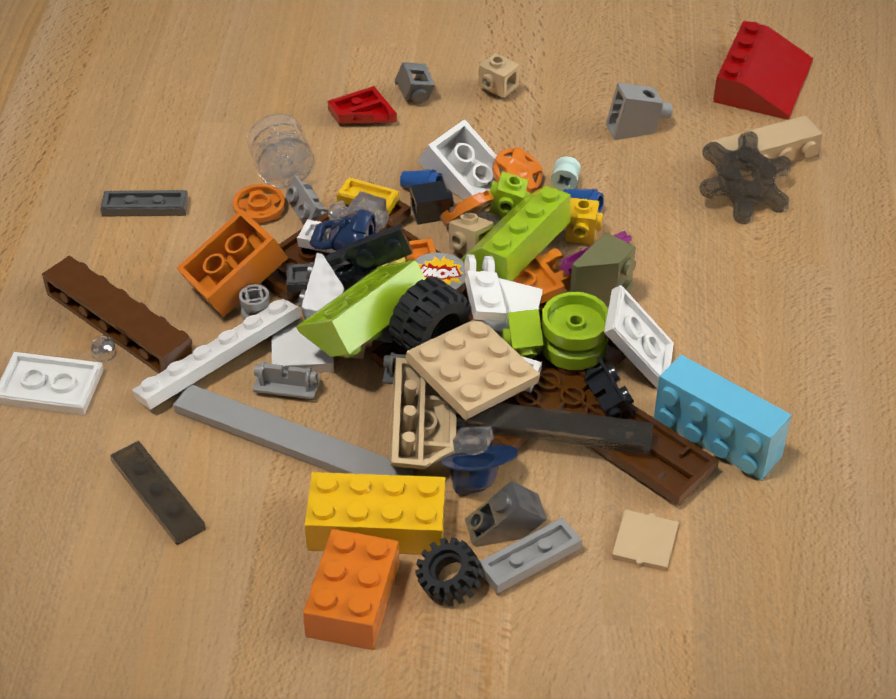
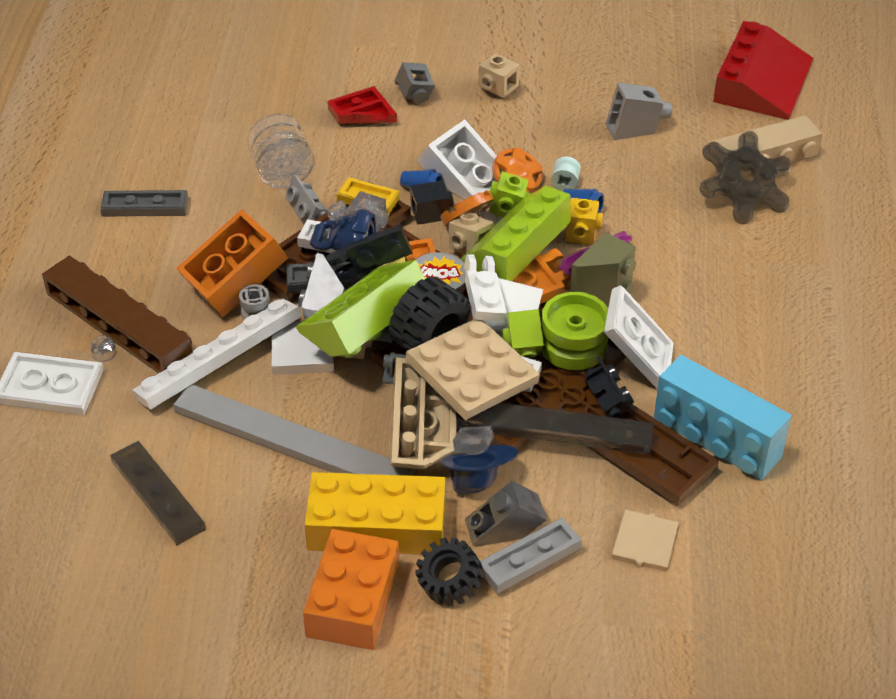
(258, 204): orange wheel -> none
(294, 383): light grey hinge -> none

